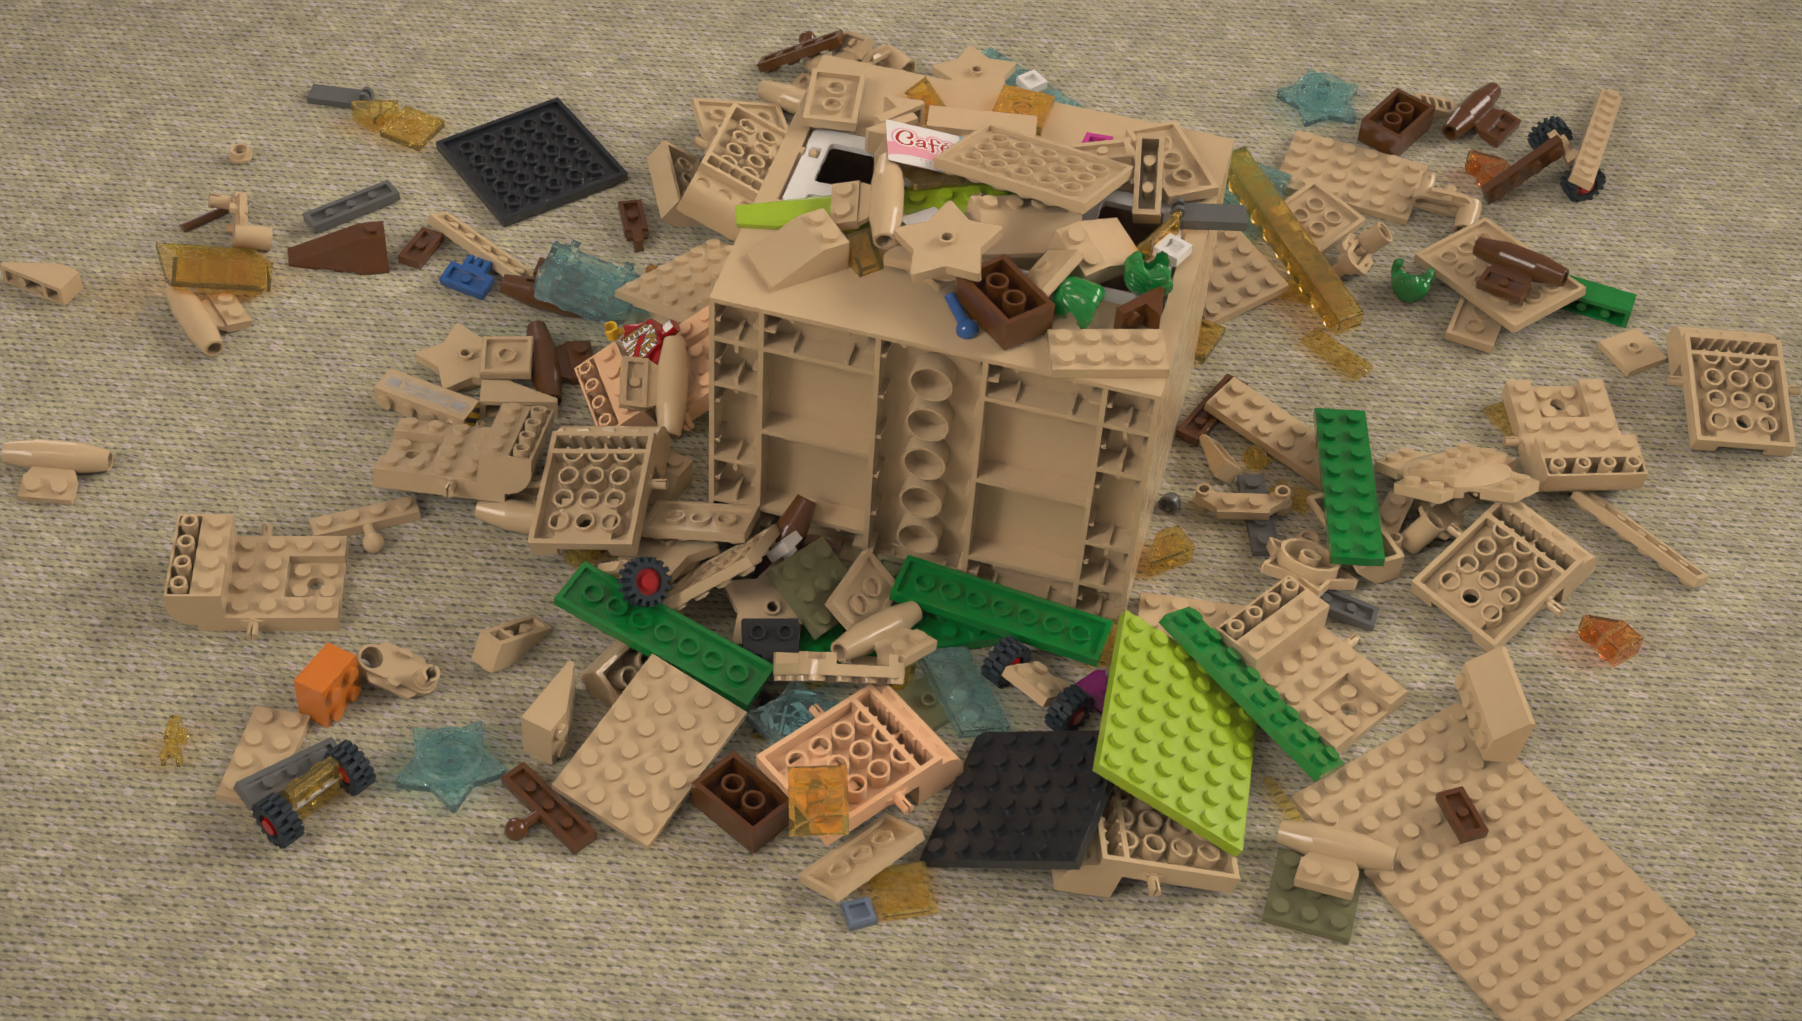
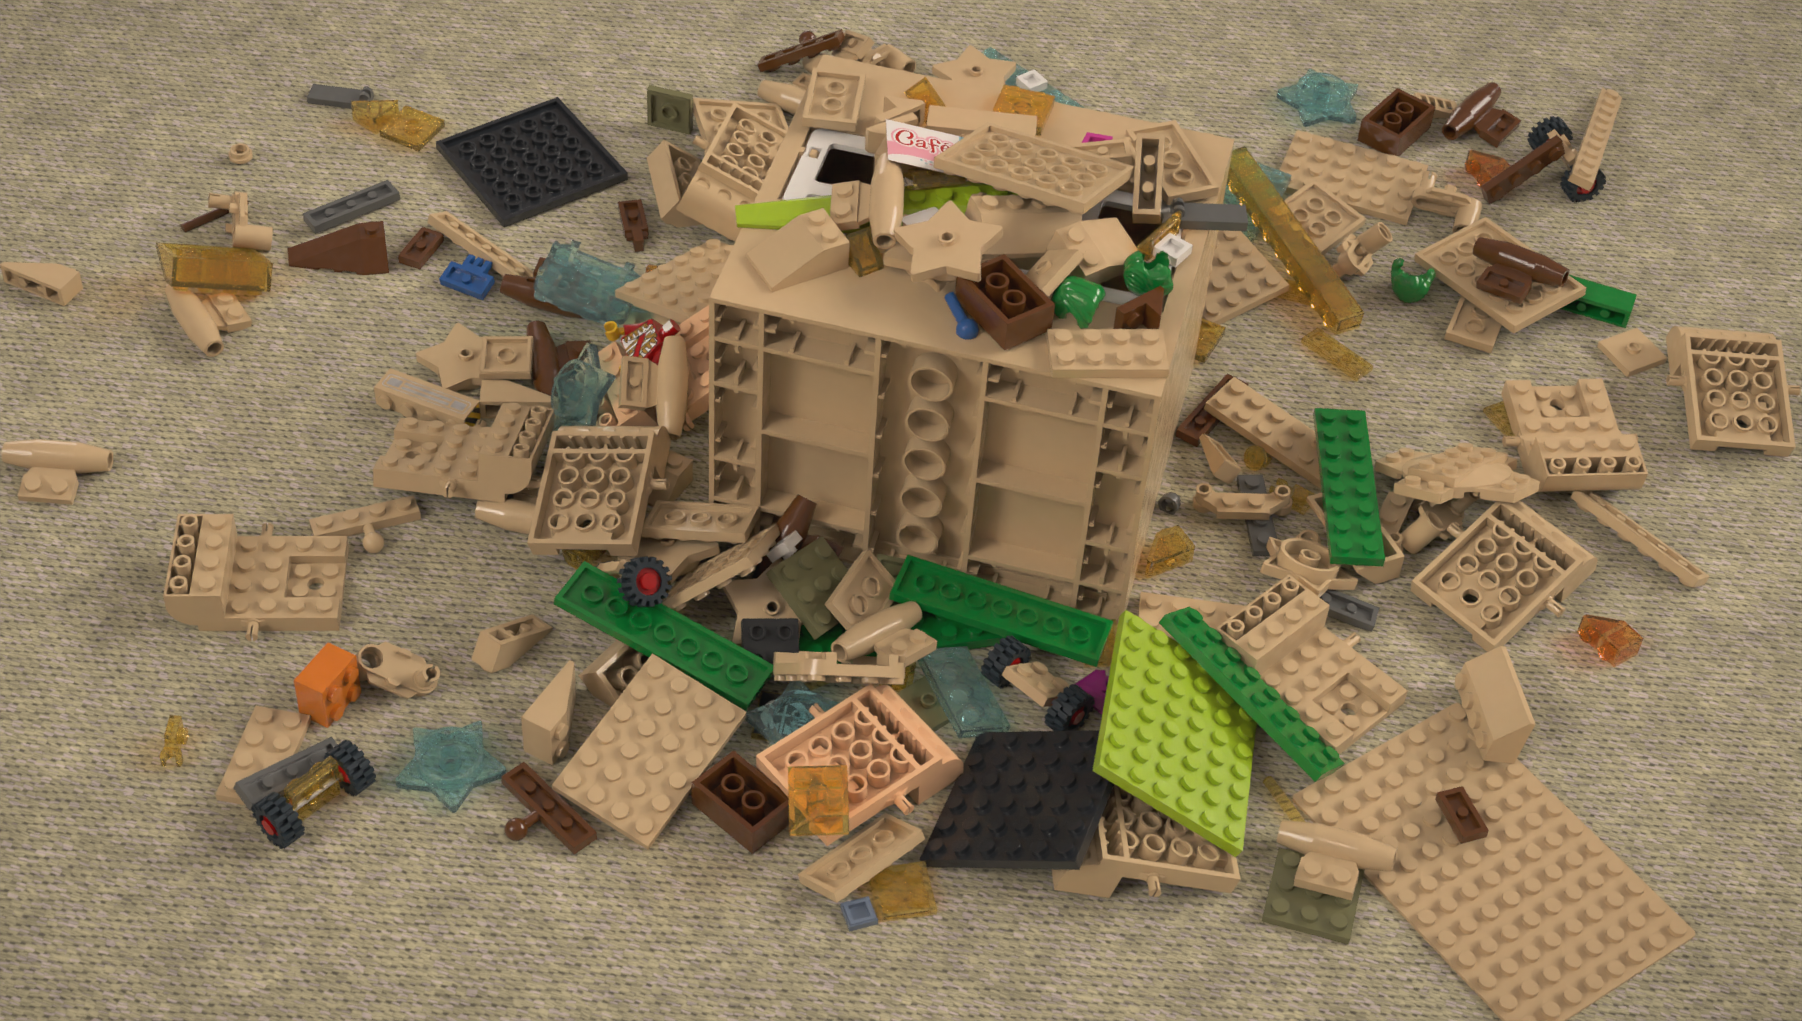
(580, 389): none -> clear light blue plate
(669, 109): none -> olive plate

